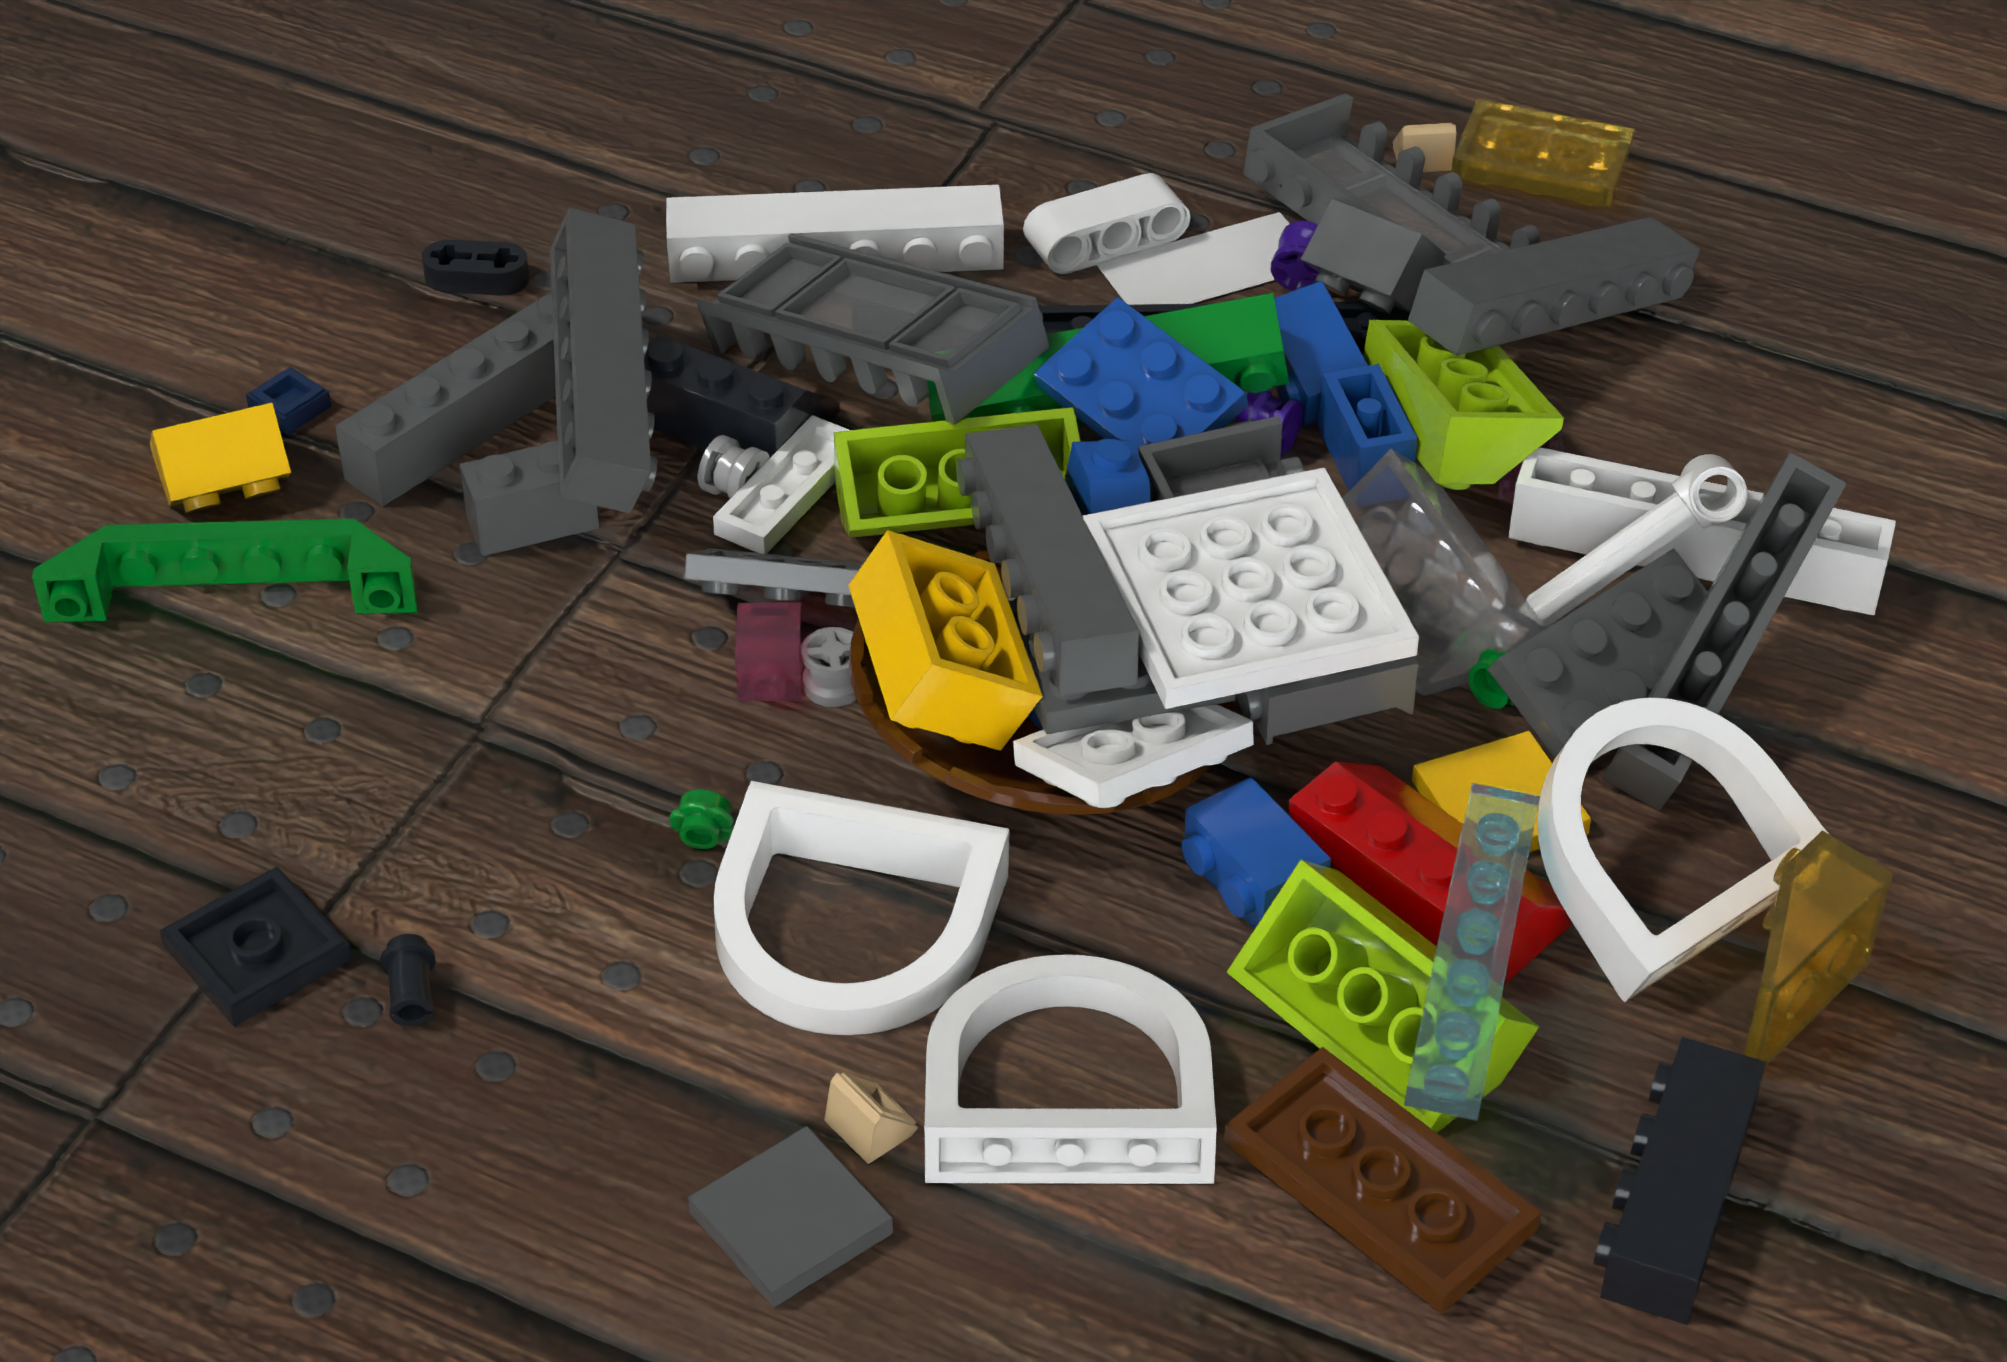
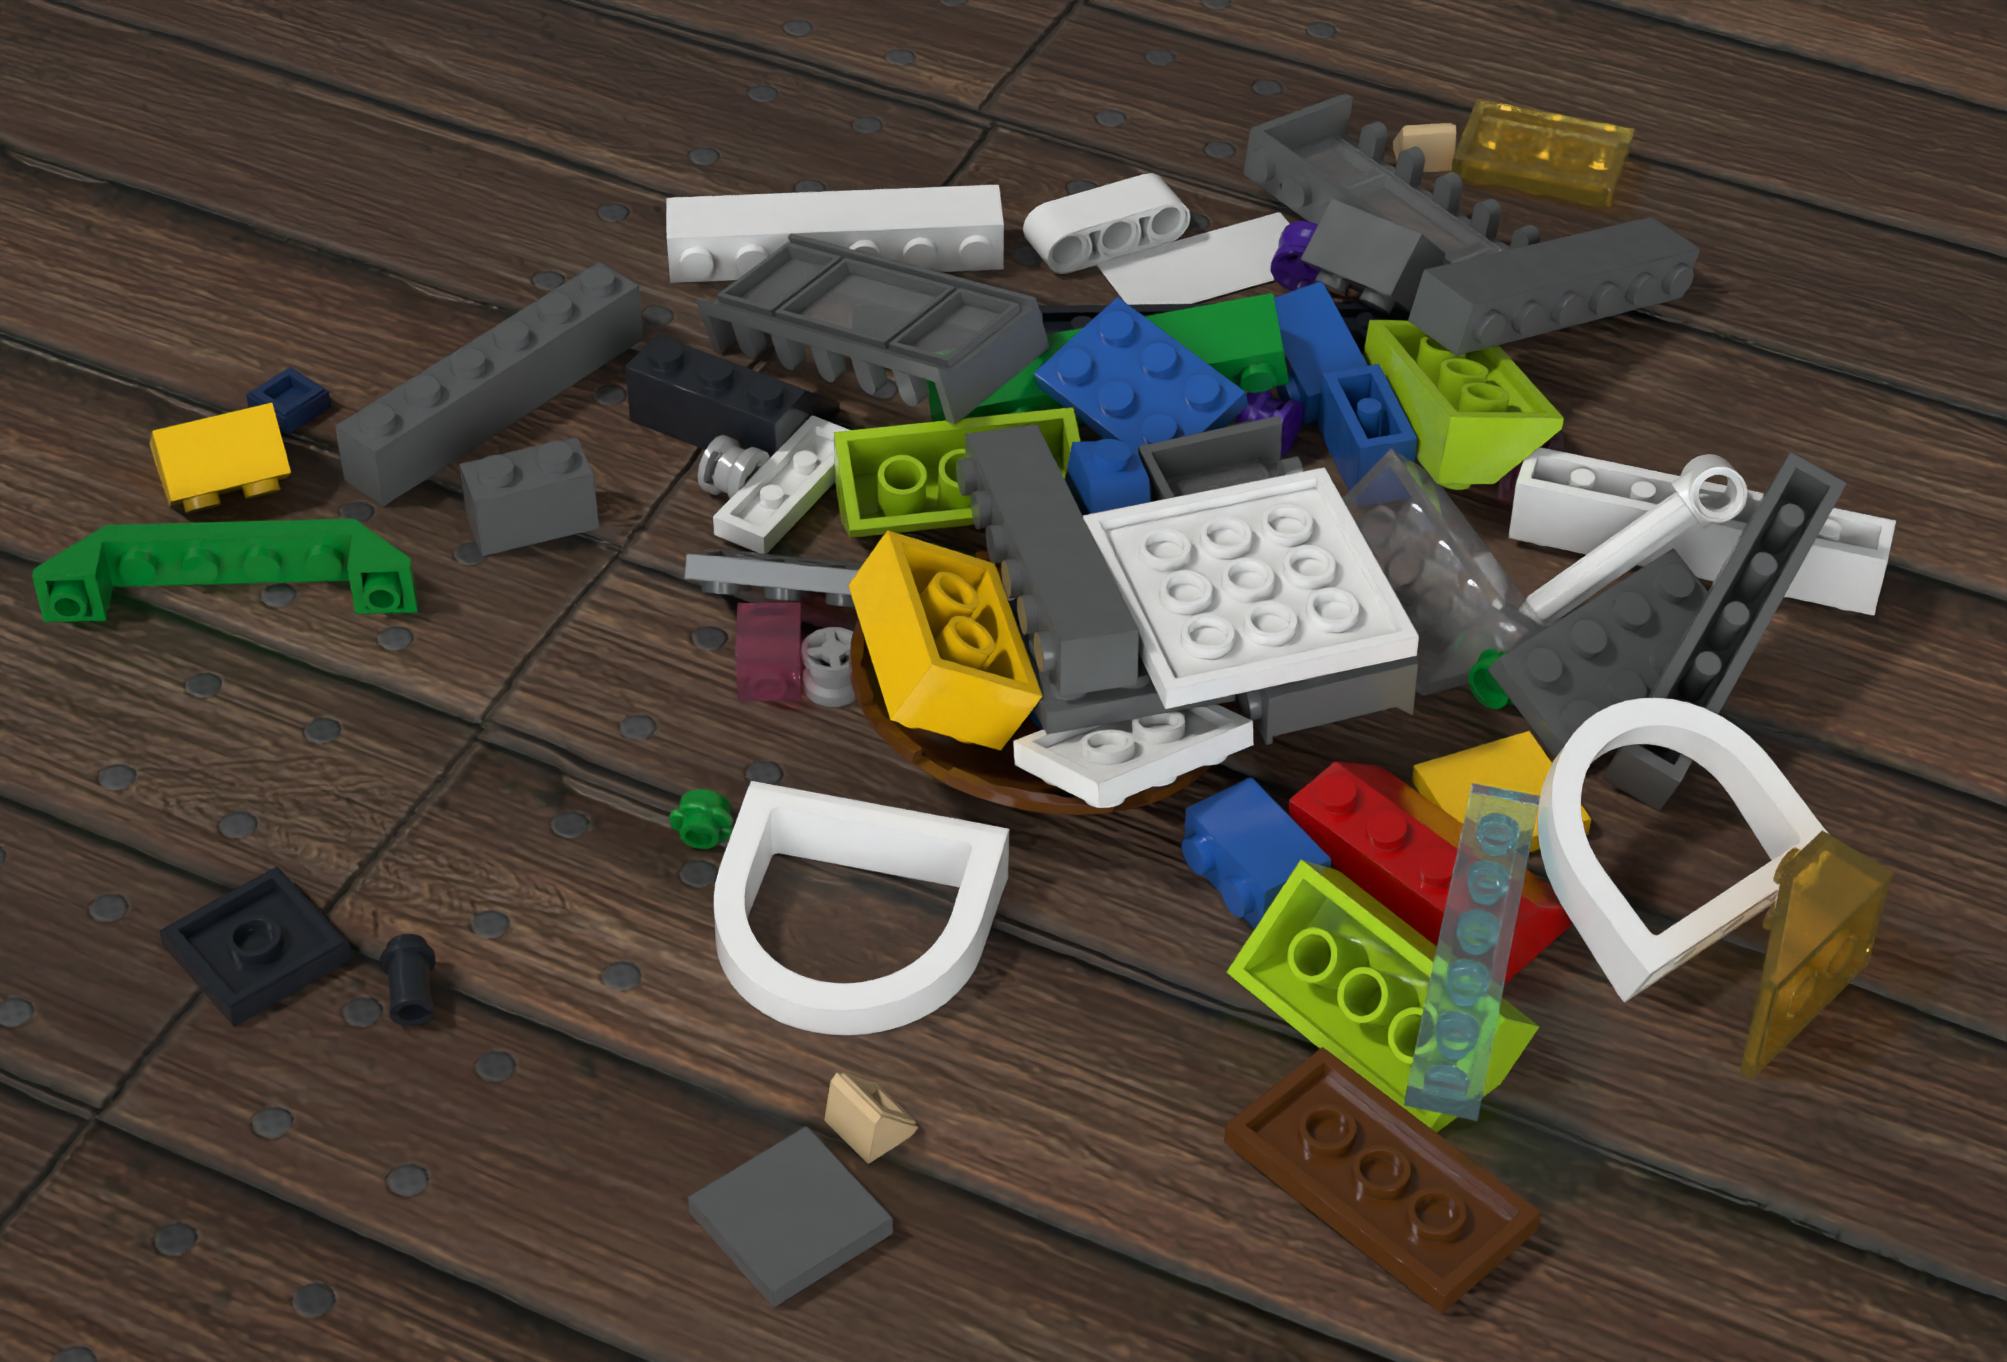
(475, 267): black beam -> none
(600, 362): dark grey brick -> none
(1069, 1143): white window -> none
(1681, 1181): black brick -> none

